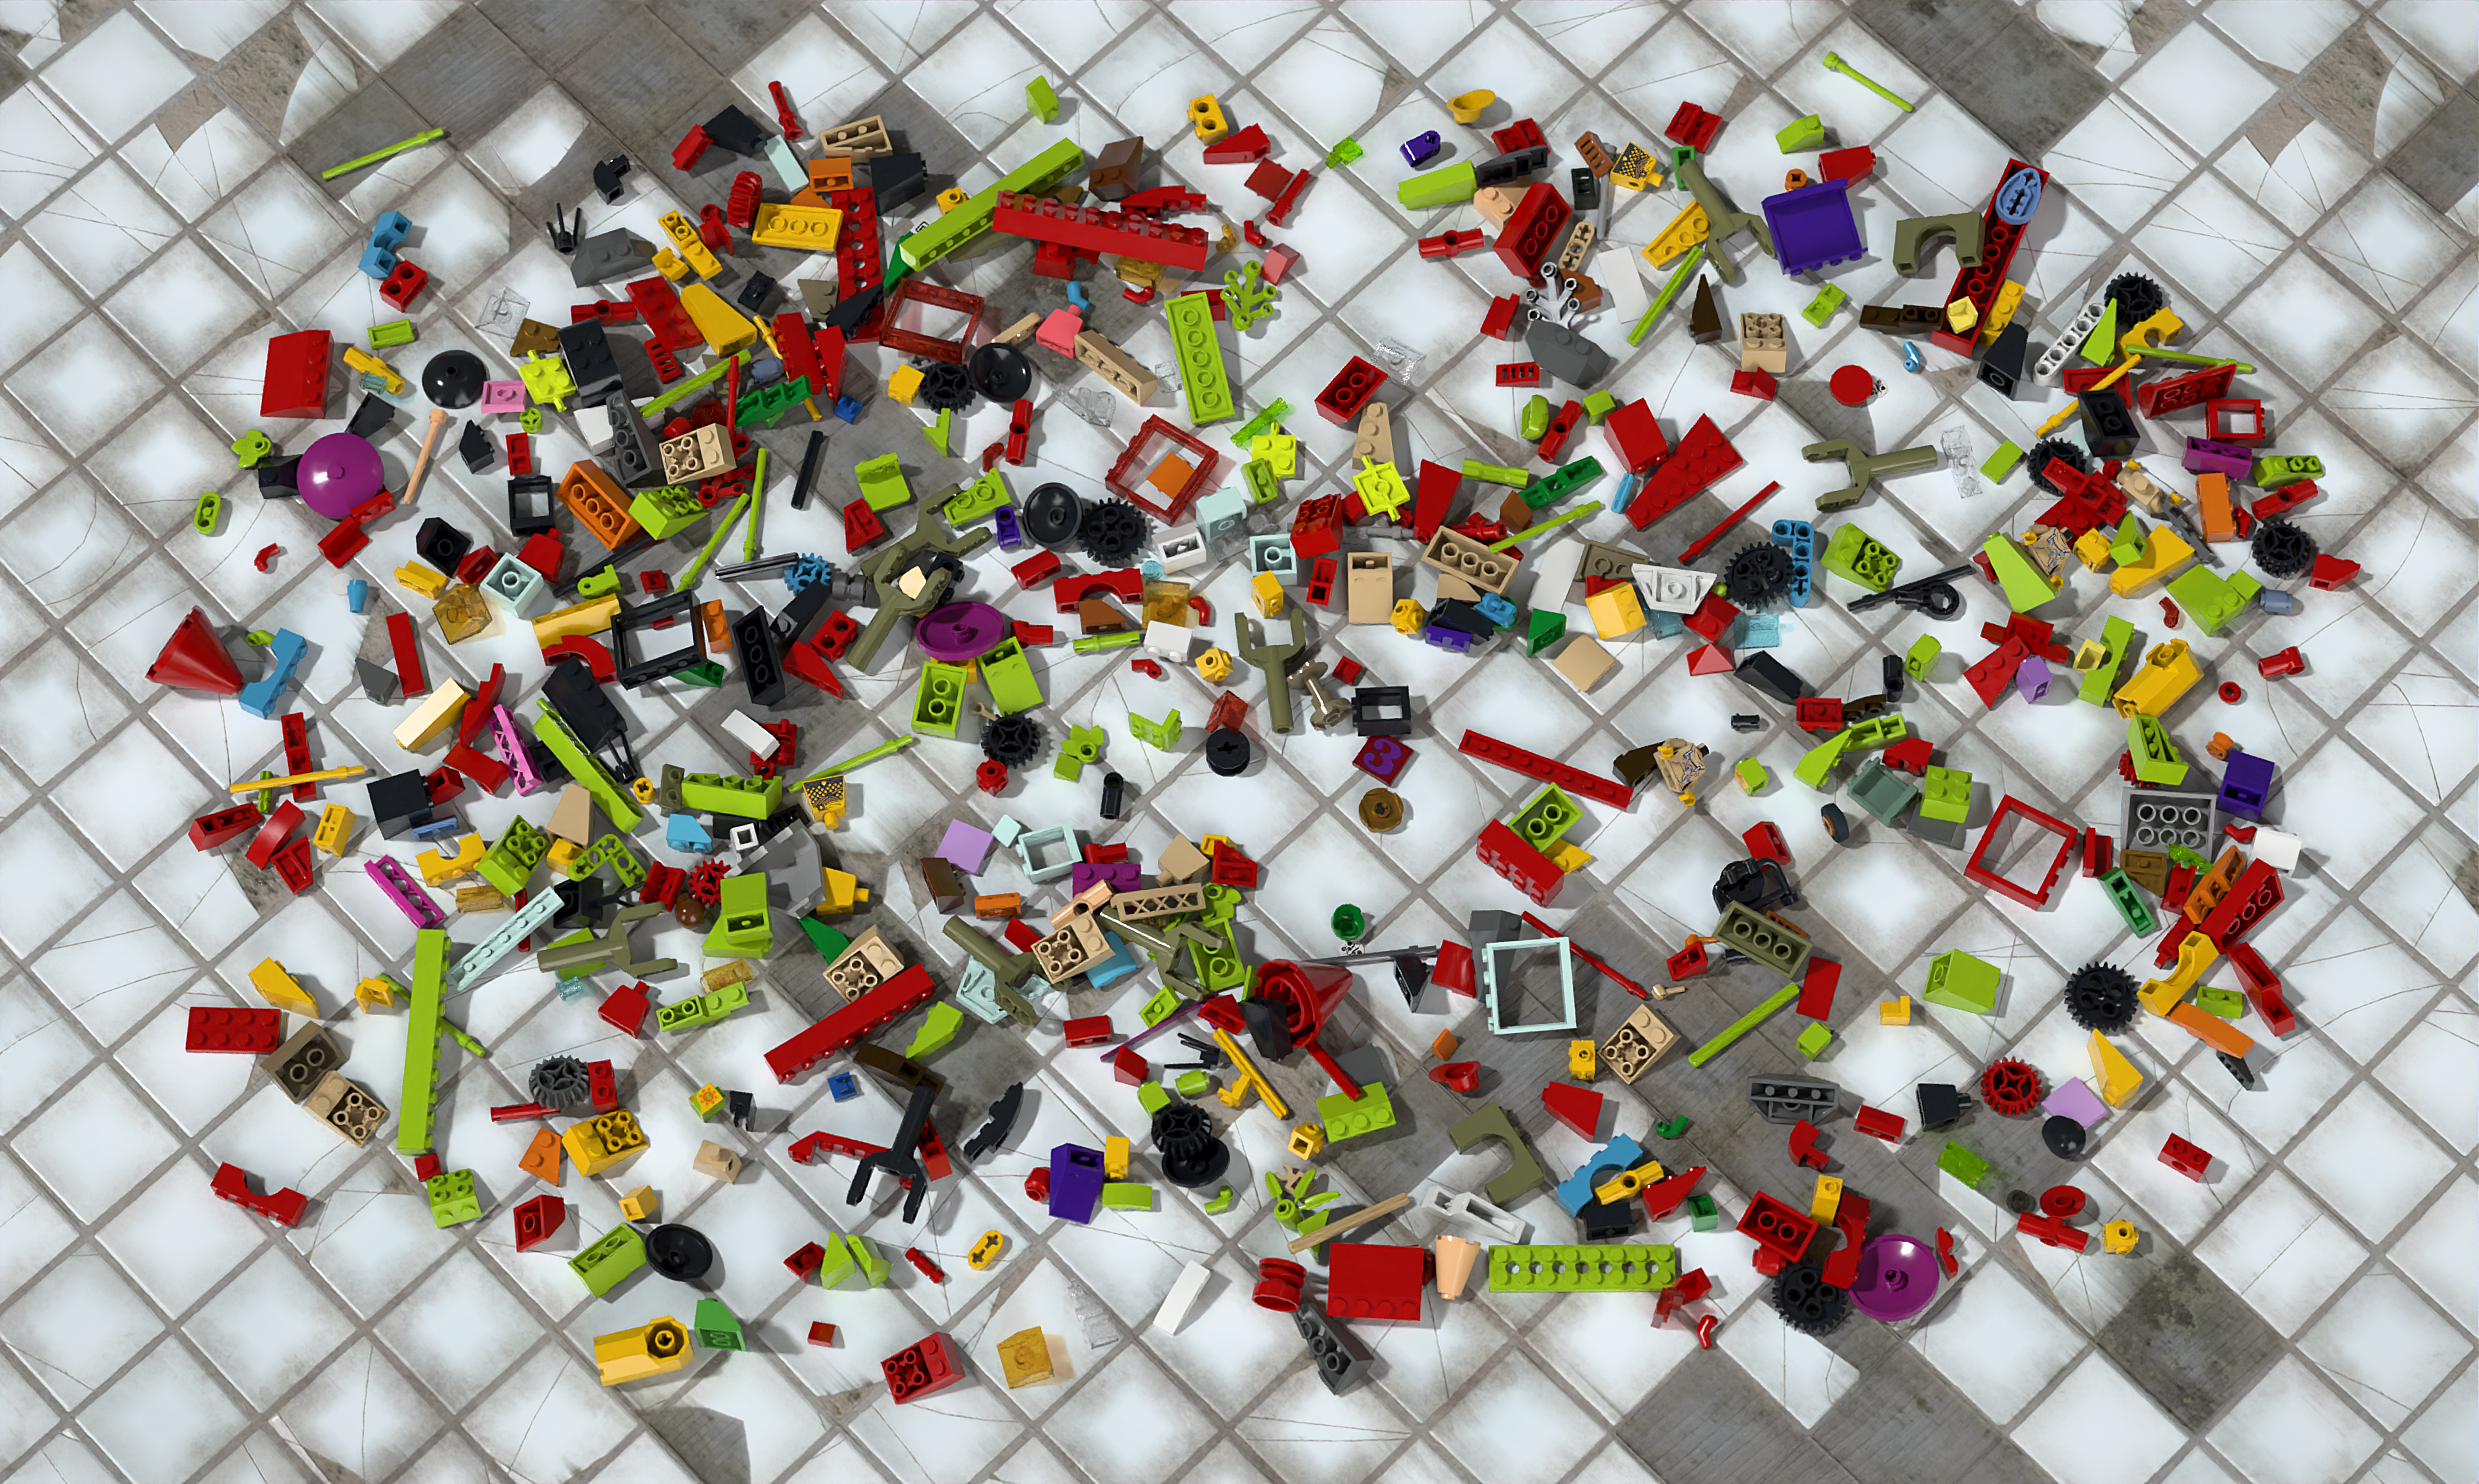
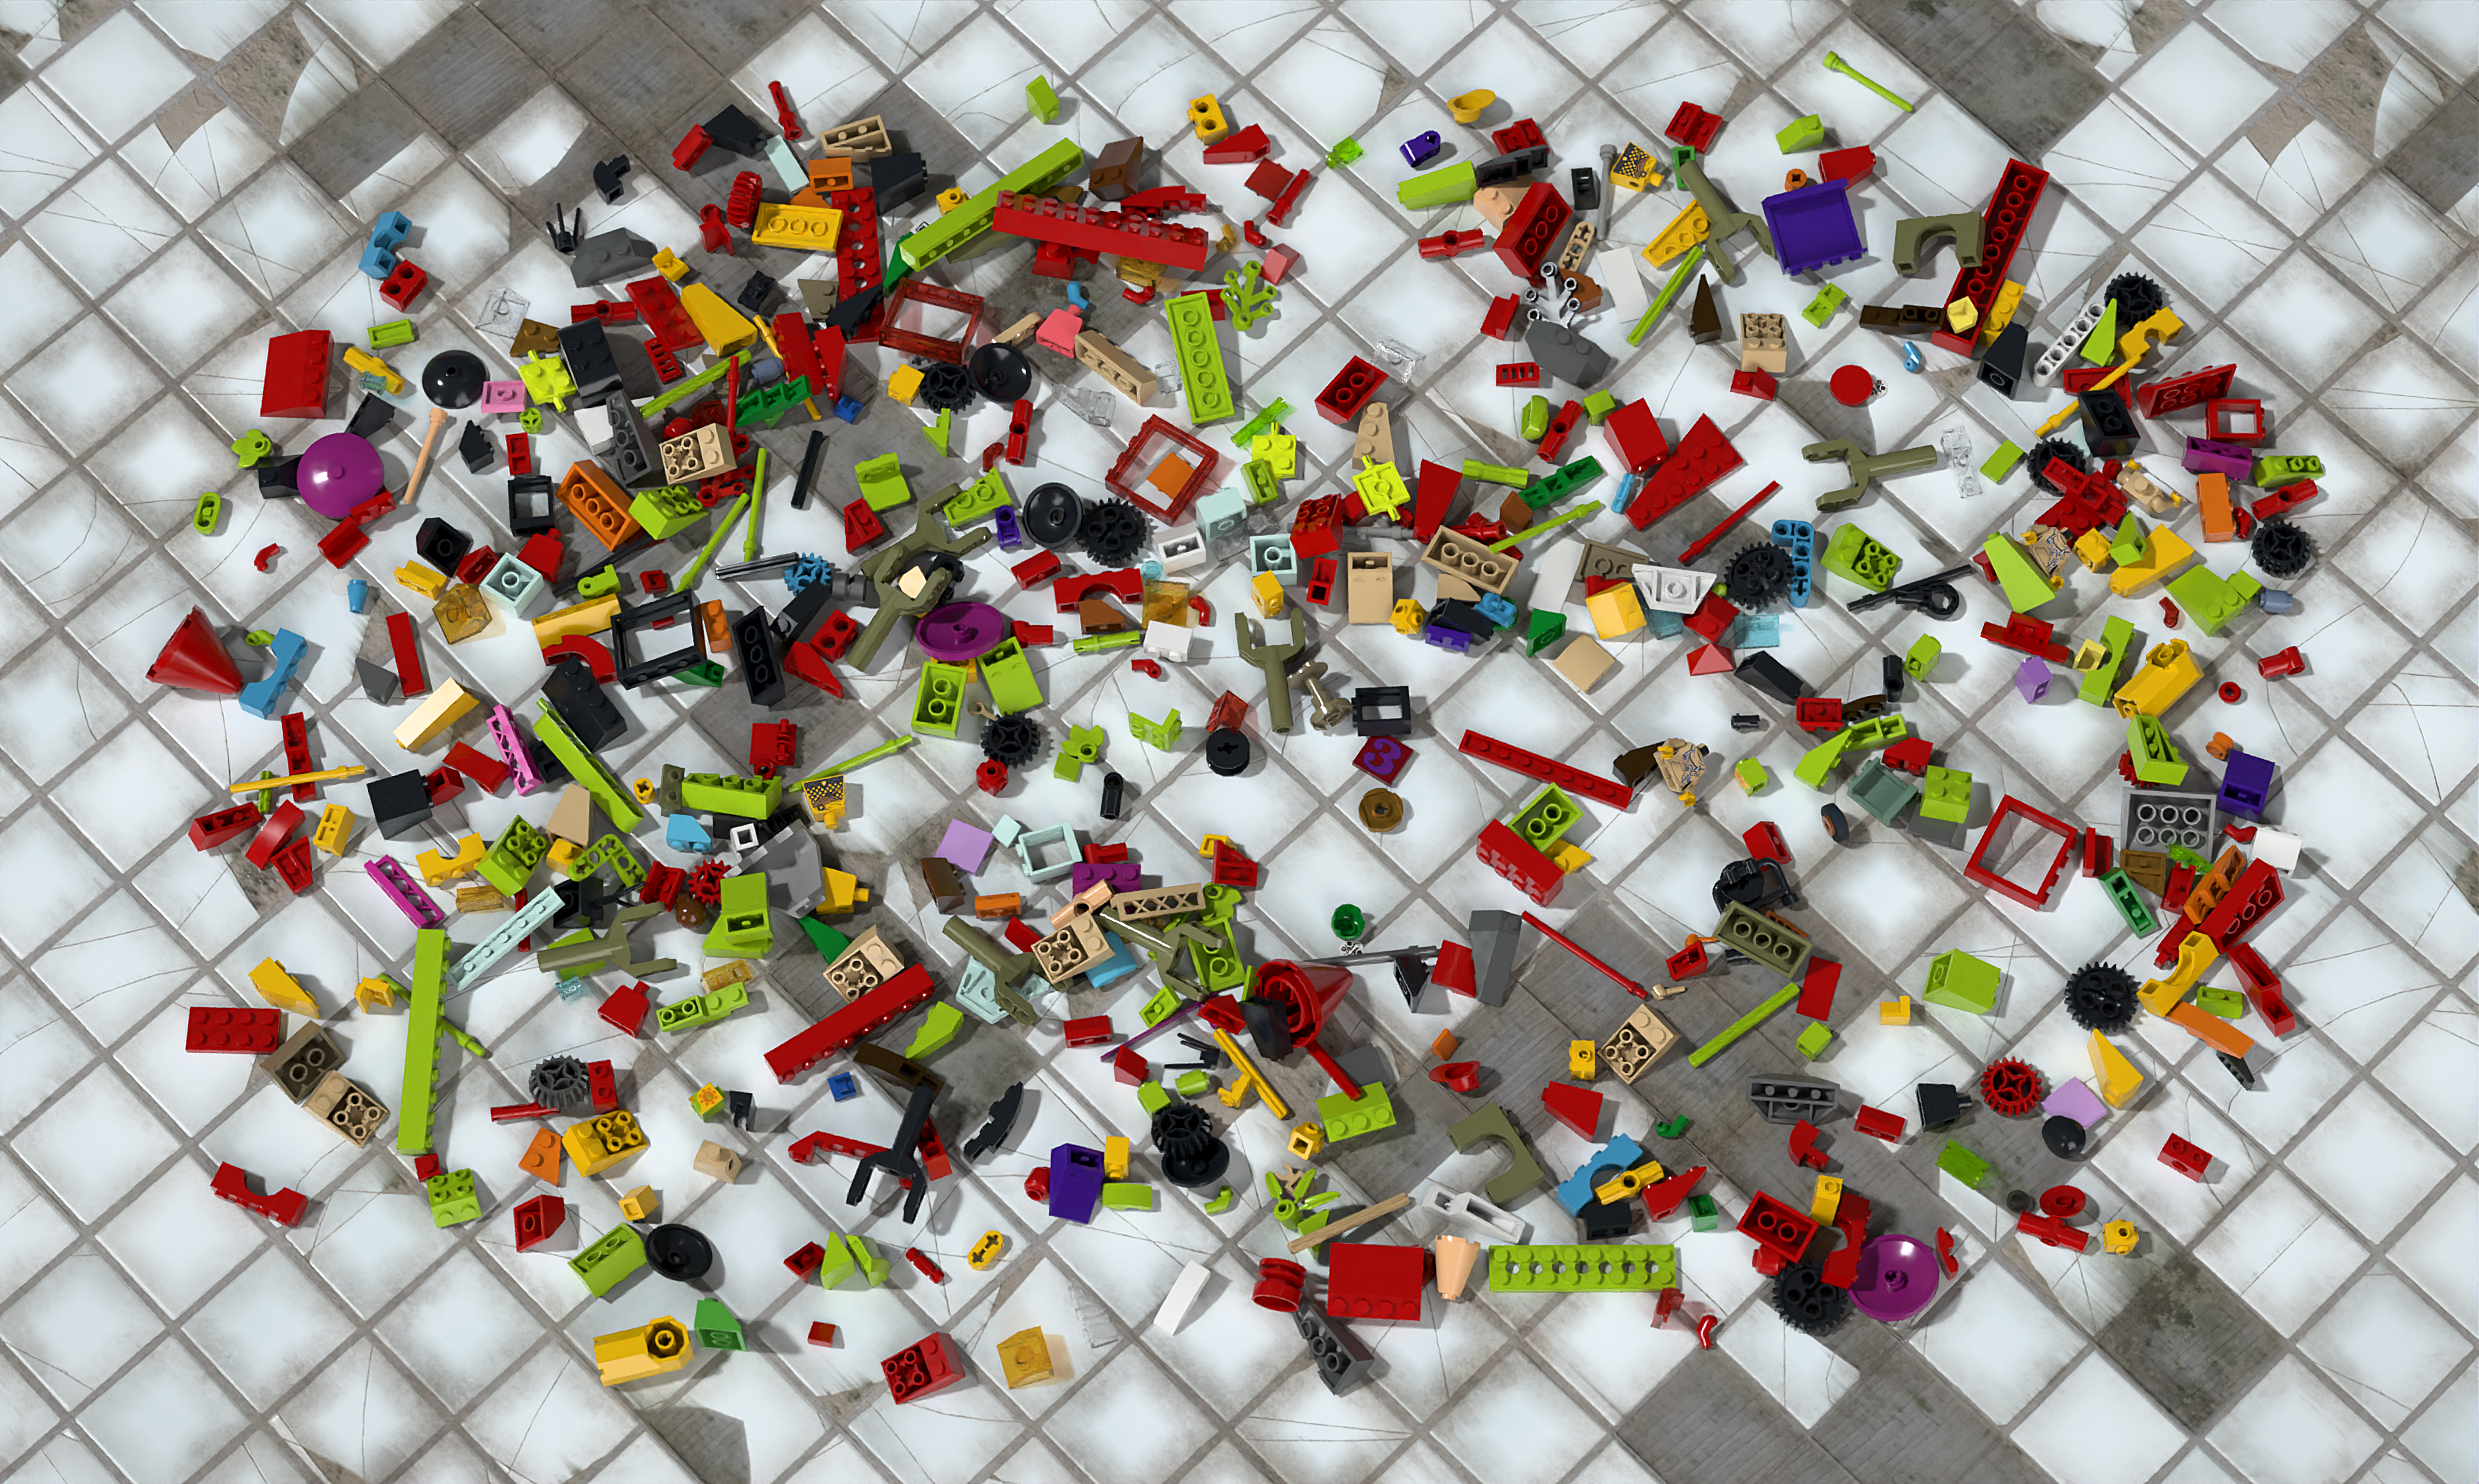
(420, 138): lime bar -> none
(435, 828): medium blue slope -> none
(479, 710): red slope -> none
(624, 772): black plant -> none
(689, 245): yellow slope -> none
(750, 734): white slope -> none
(1181, 863): tan torso -> none
(1214, 664): yellow brick -> none
(1347, 671): red tile -> none
(1566, 981): light aqua window -> none
(1585, 145): dark orange slope -> none
(1694, 1285): red panel -> none
(1996, 670): red wing -> none
(2028, 202): medium blue piece -> none
(2173, 355): lime bar -> none
(2188, 532): dark grey wing -> none
(2332, 572): red slope -> none

